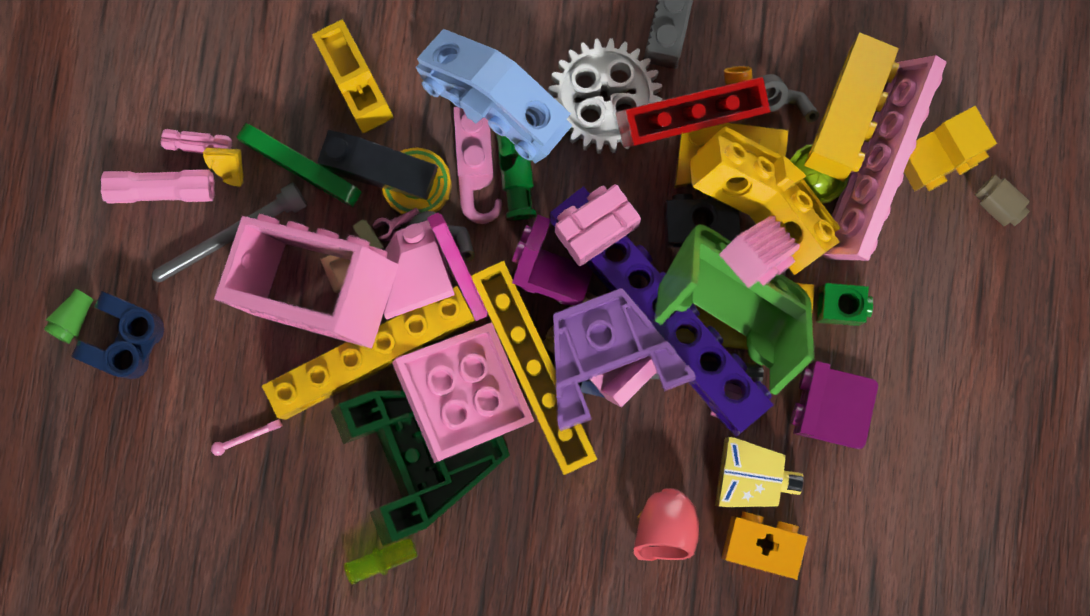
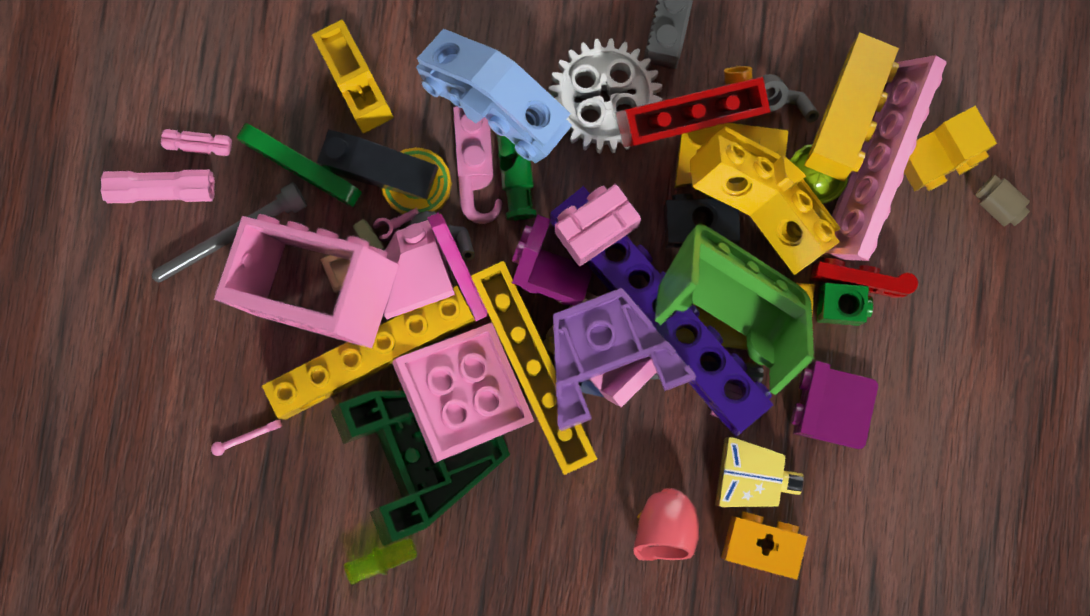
(69, 317): bright green cone -> none
(126, 339): dark blue piece -> none
(226, 164): yellow tile -> none
(760, 252): bright pink brick -> none
(835, 272): none -> red plate

